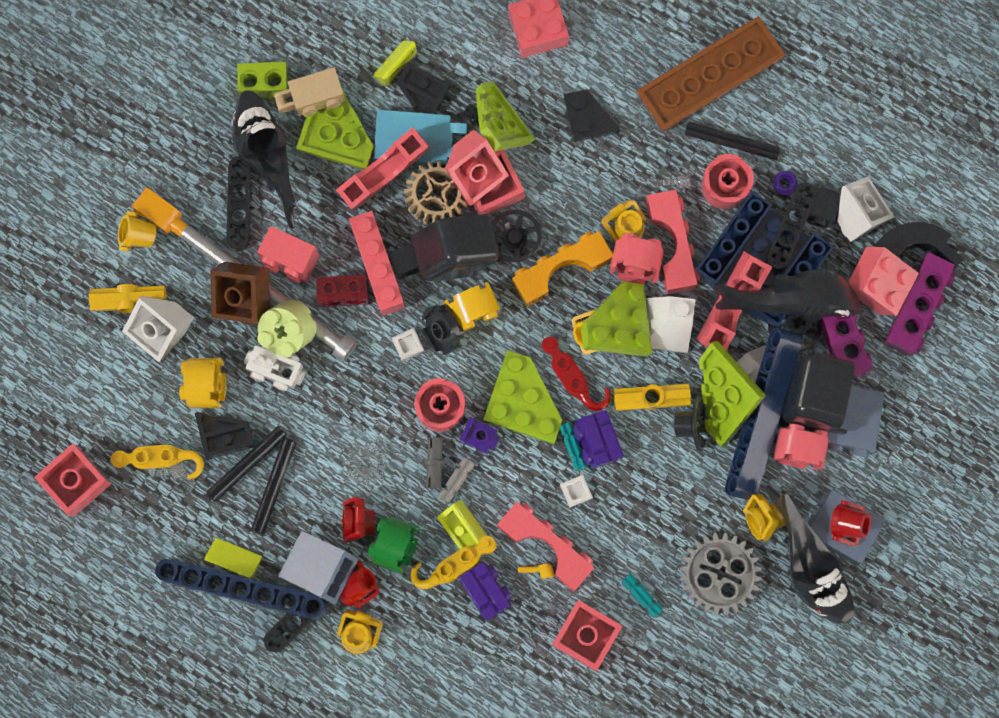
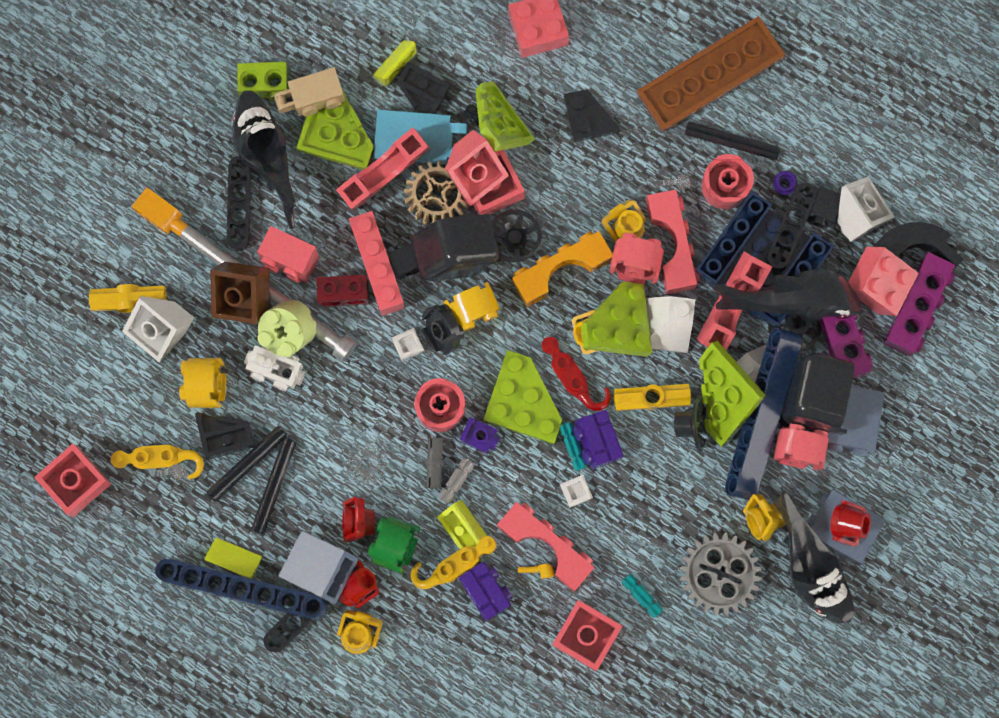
(135, 232): yellow piece -> none

